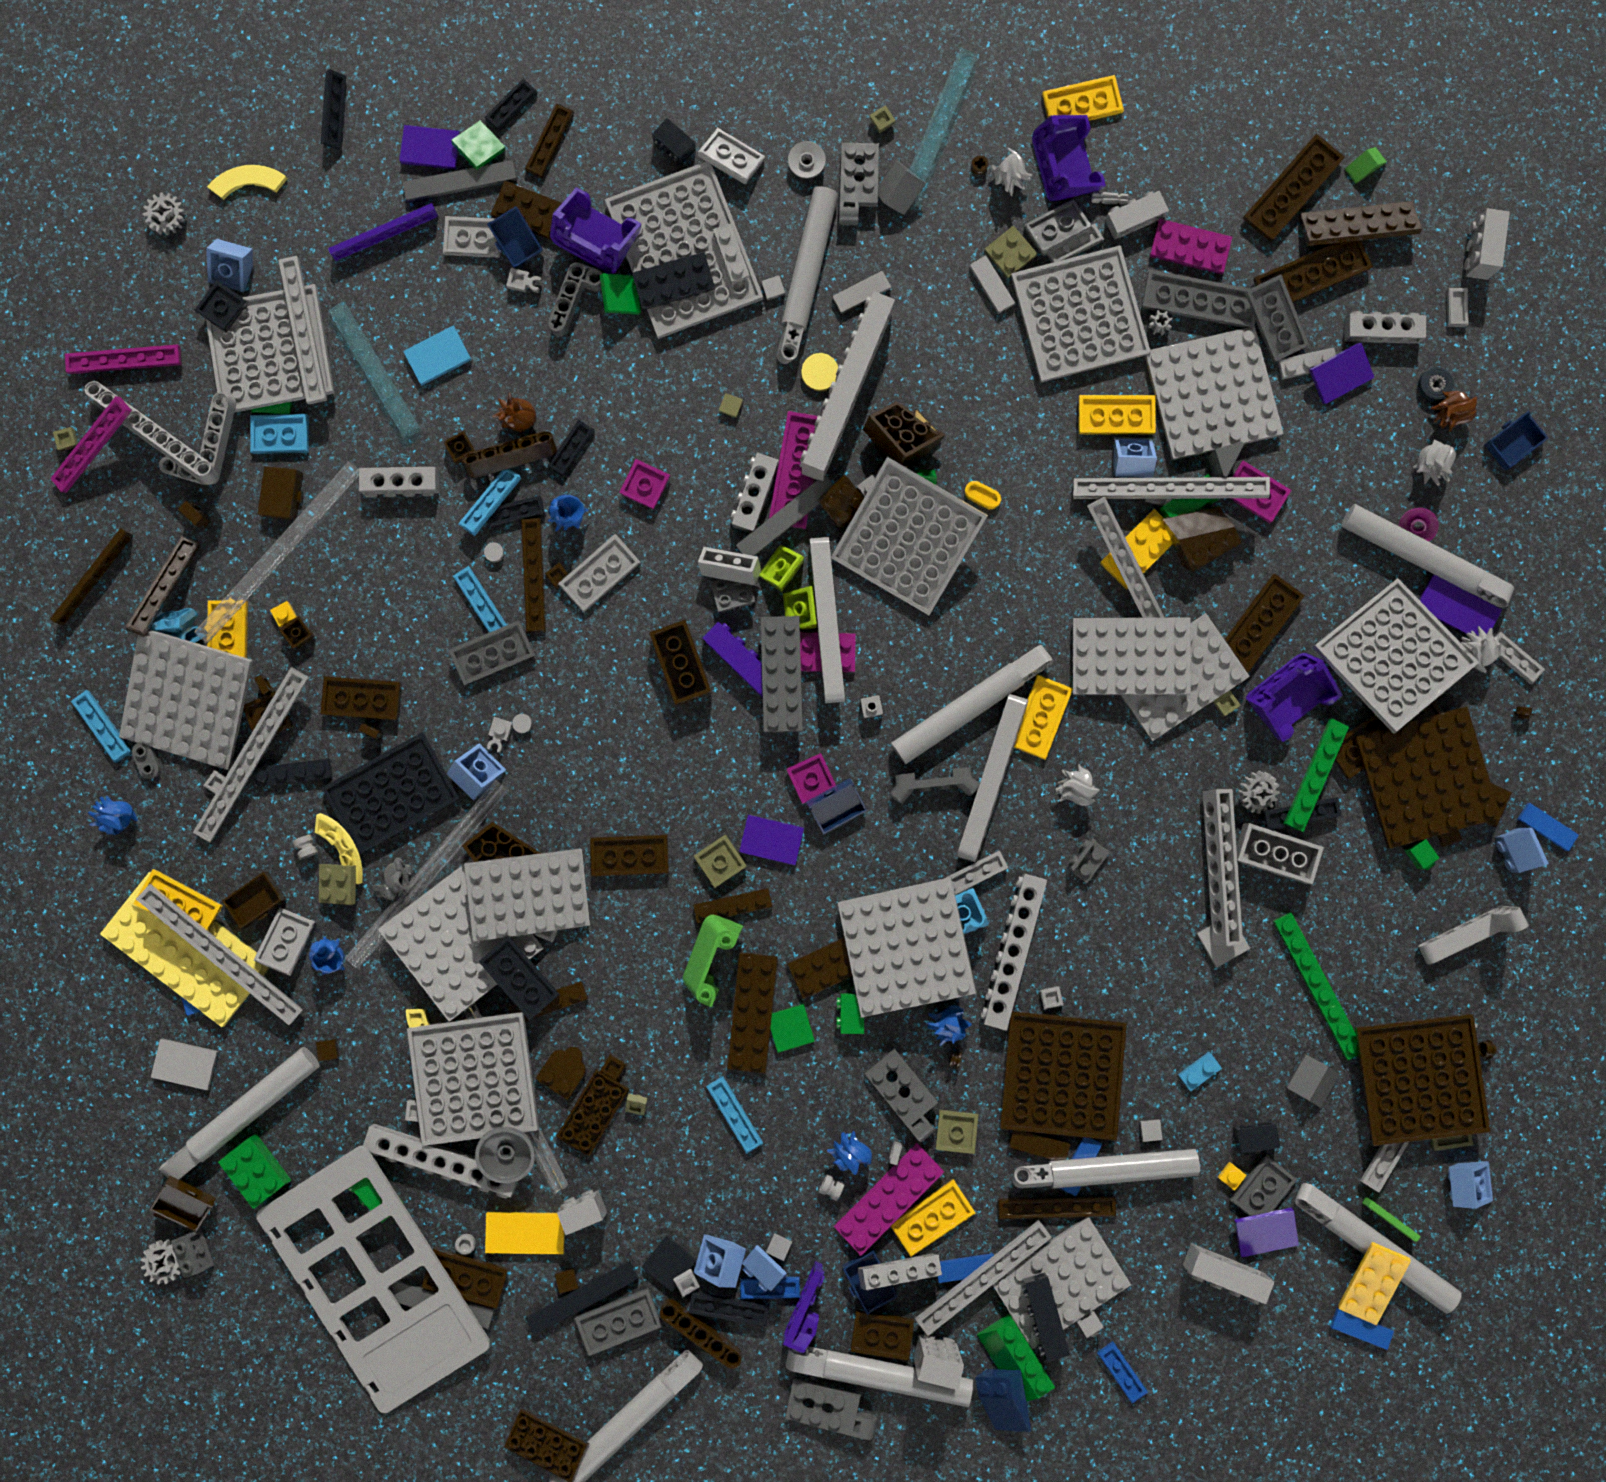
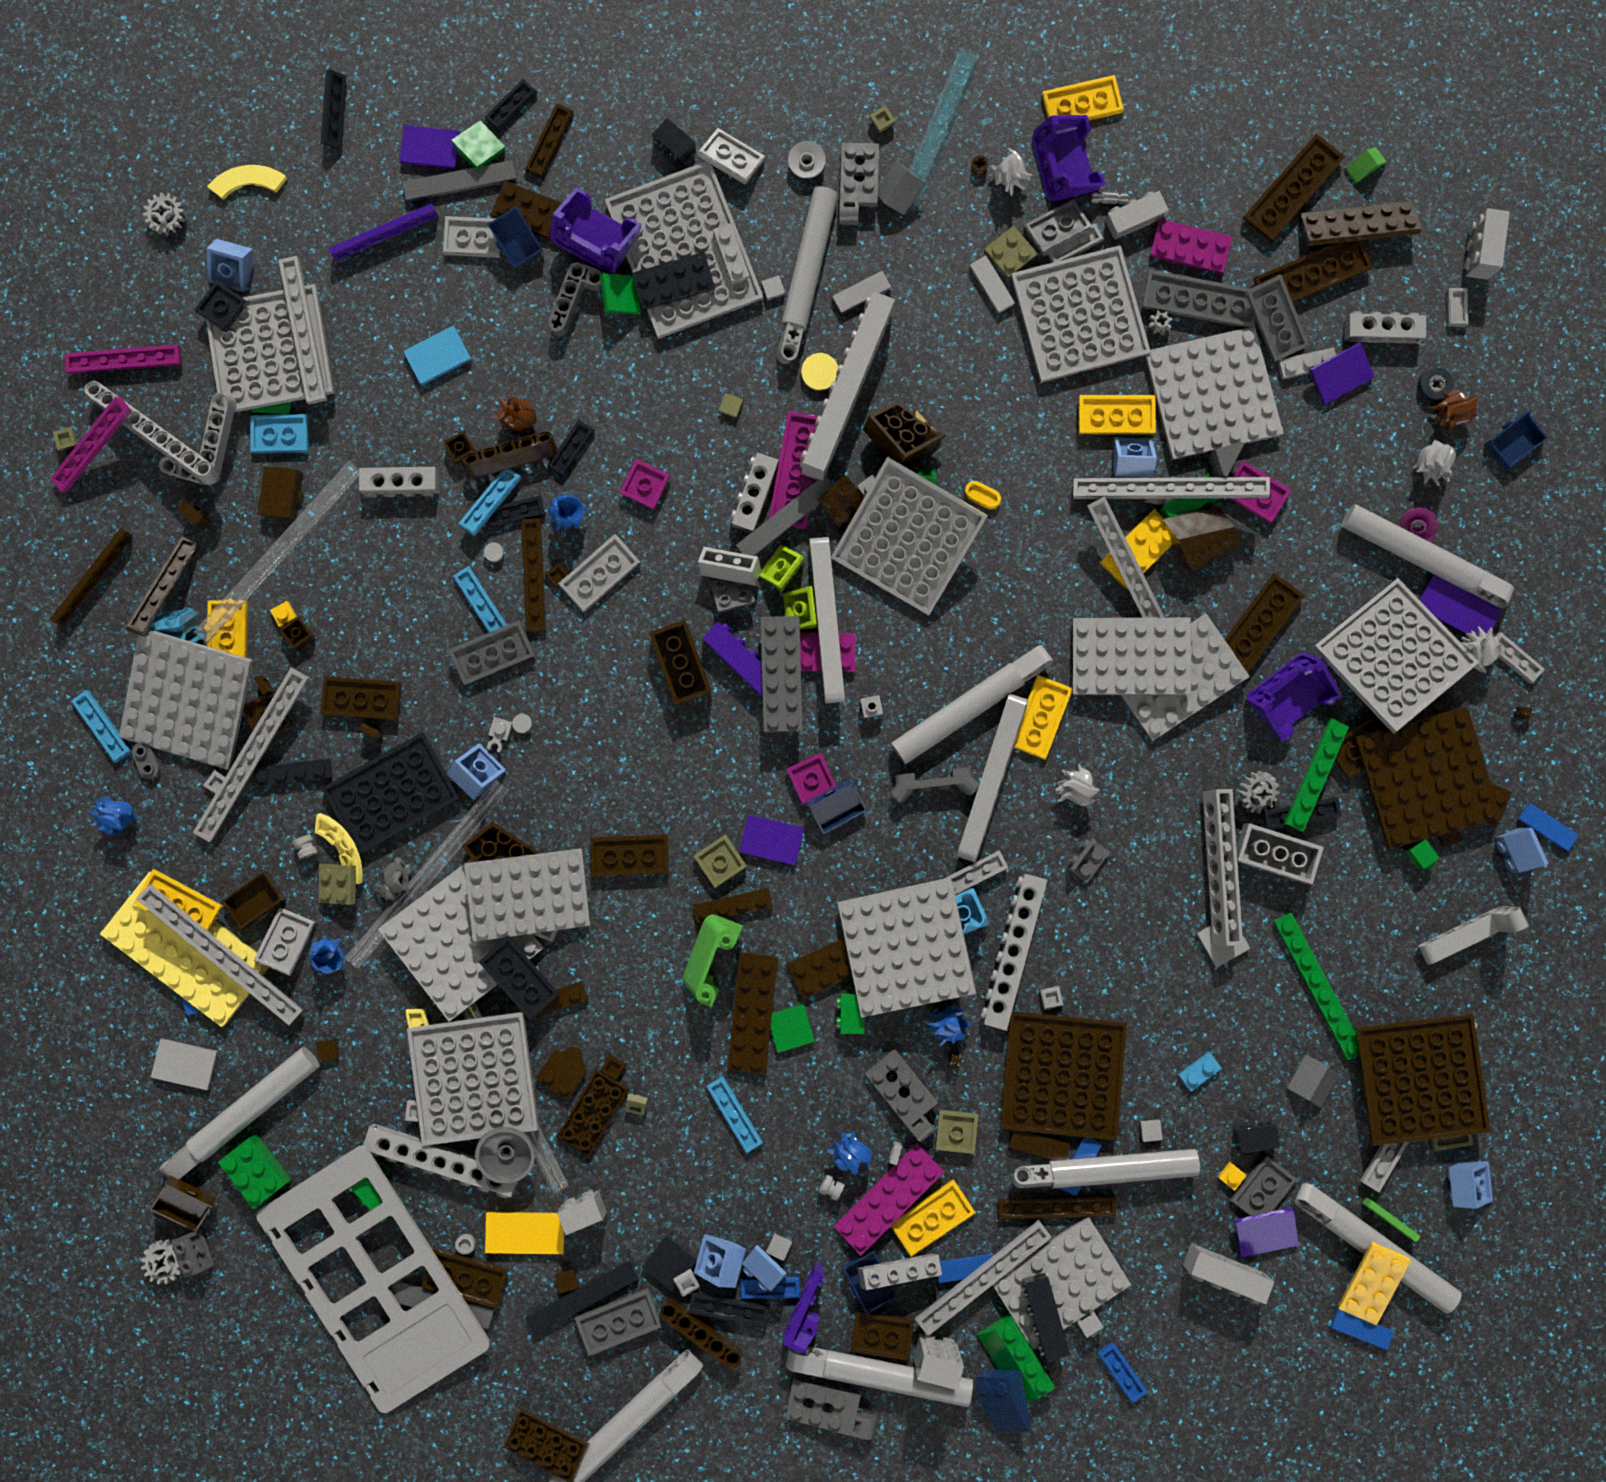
(374, 369): clear light blue plate -> none
(520, 280): light grey plate -> none
(1226, 703): olive plate -> none
(1487, 1049): dark brown plate -> none

